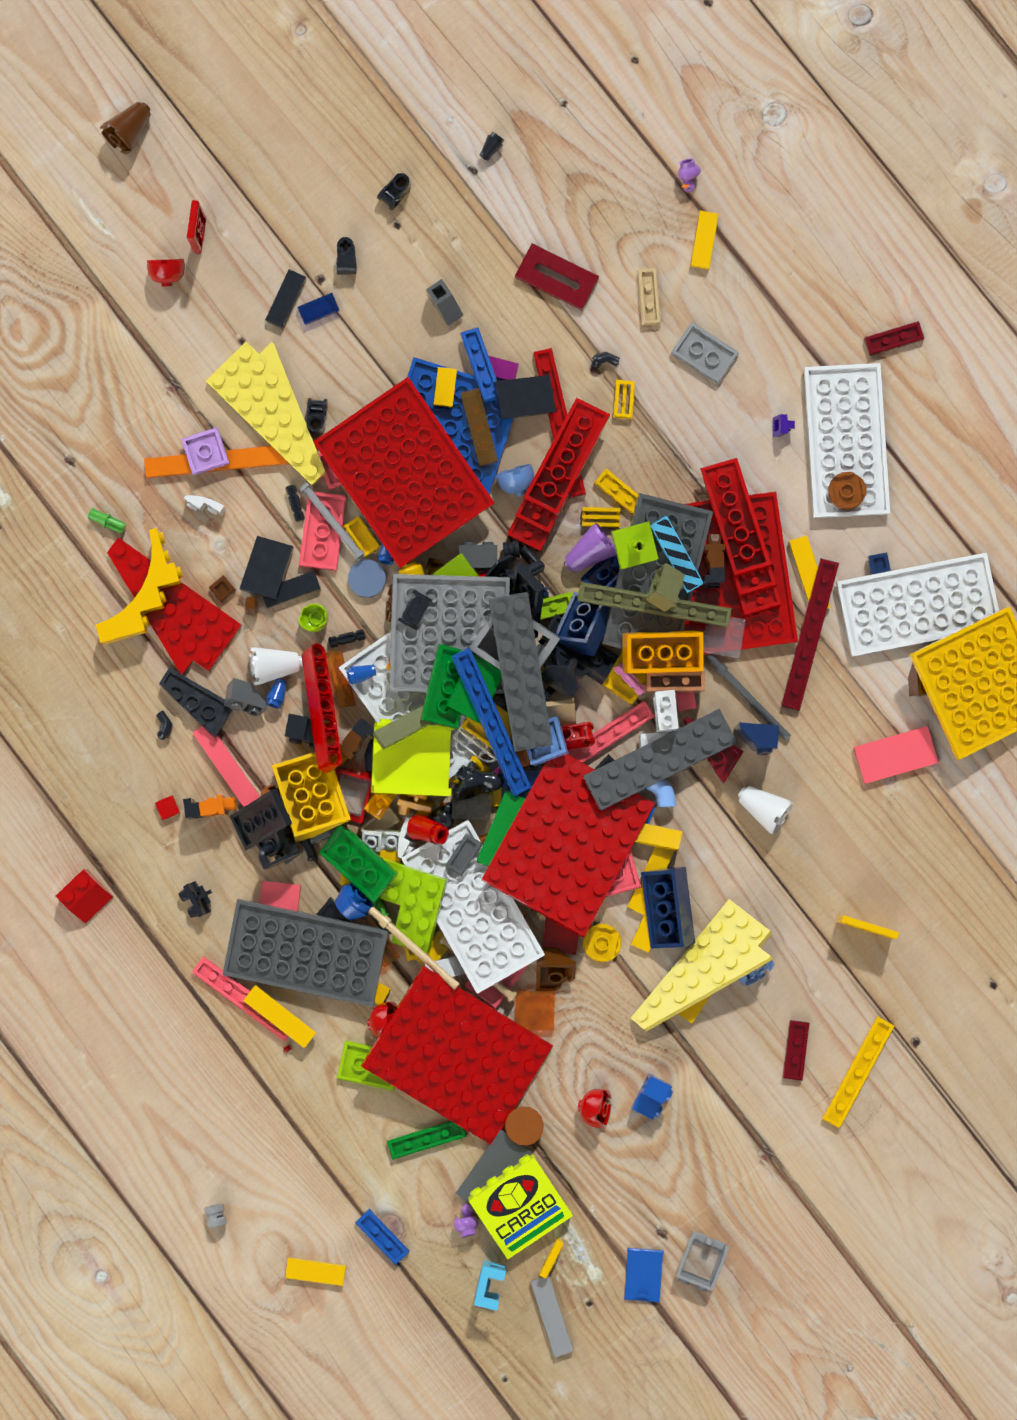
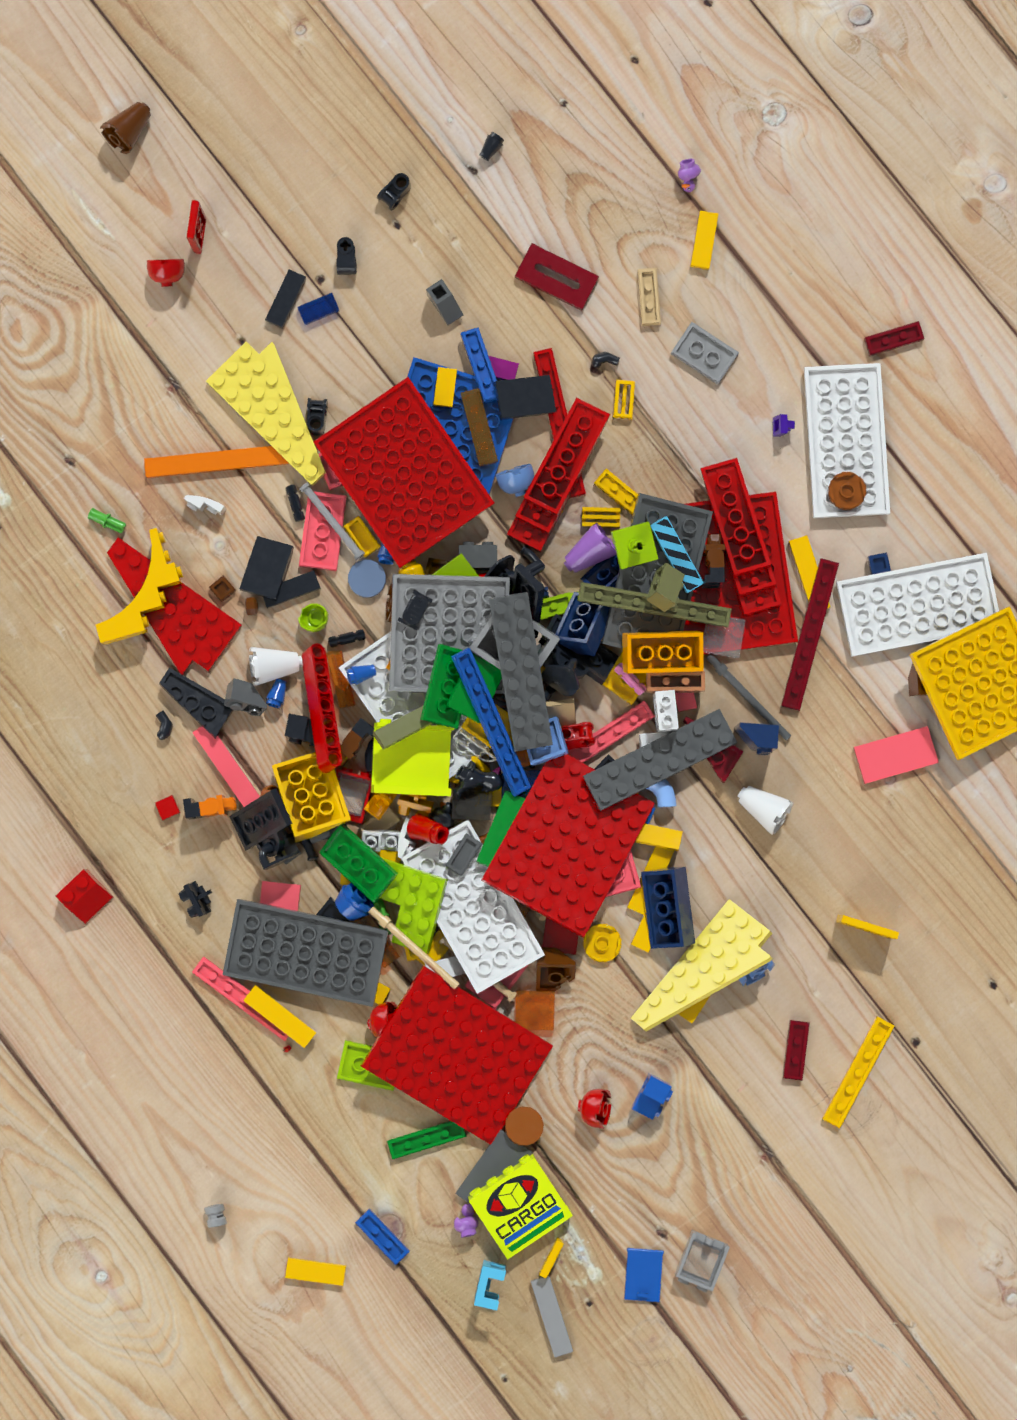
(205, 451): lavender tile -> none
(511, 549): black wheel -> none

